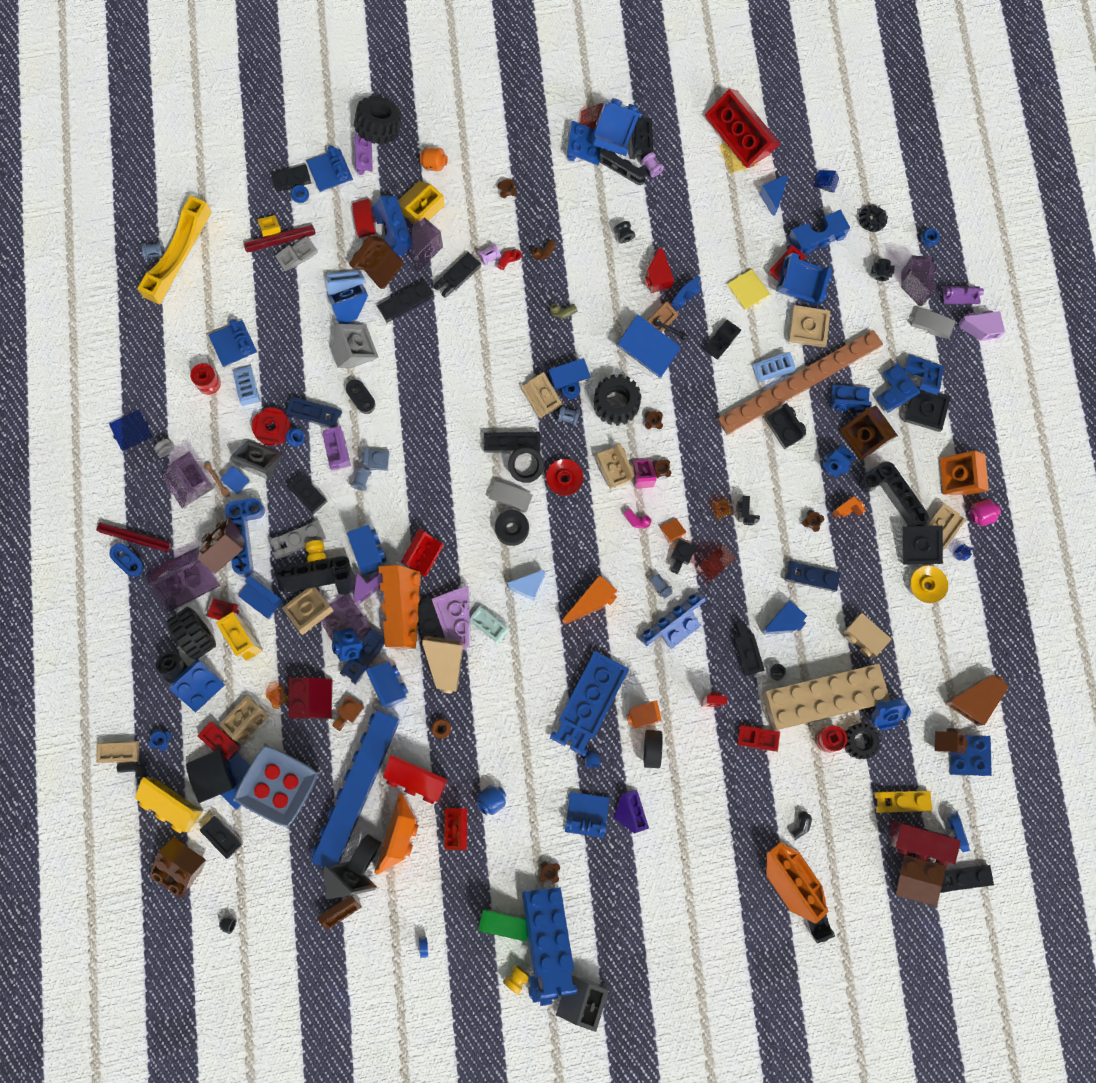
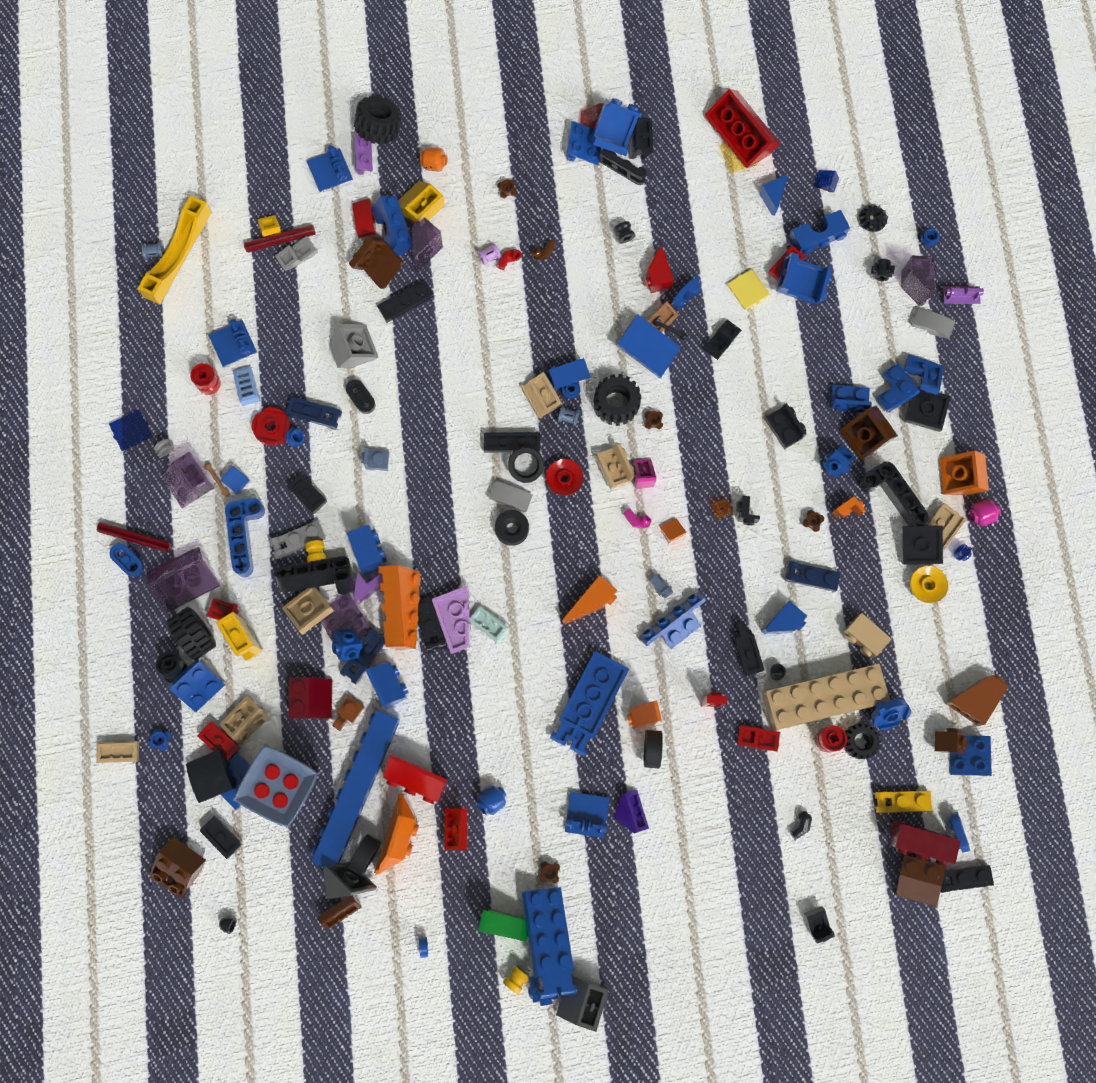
(140, 771): black arm -> none
(167, 804): yellow slope -> none
(220, 545): reddish brown slope -> none
(256, 459): dark grey slope -> none
(260, 597): blue panel -> none
(279, 691): clear orange plate -> none
(291, 177): black plate -> none
(299, 189): blue plate -> none
(336, 448): medium lavender hinge -> none
(342, 281): light blue slope -> none
(348, 303): blue slope -> none
(360, 479): sand blue bush -> none
(422, 553): red bracket -> none
(434, 728): dark orange plate -> none
(444, 661): tan slope -> none
(458, 274): black hinge -> none
(528, 585): light blue slope -> none
(562, 313): olive arm -> none
(592, 760): blue hinge -> none
(652, 164): lavender bush -> none
(666, 468): reddish brown plate -> none
(682, 554): black plate -> none
(715, 564): clear red slope -> none
(787, 357): light blue slope -> none
(796, 883): orange wedge -> none
(800, 382): nougat plate -> none
(809, 326): tan plate -> none
(984, 325): lavender slope -> none

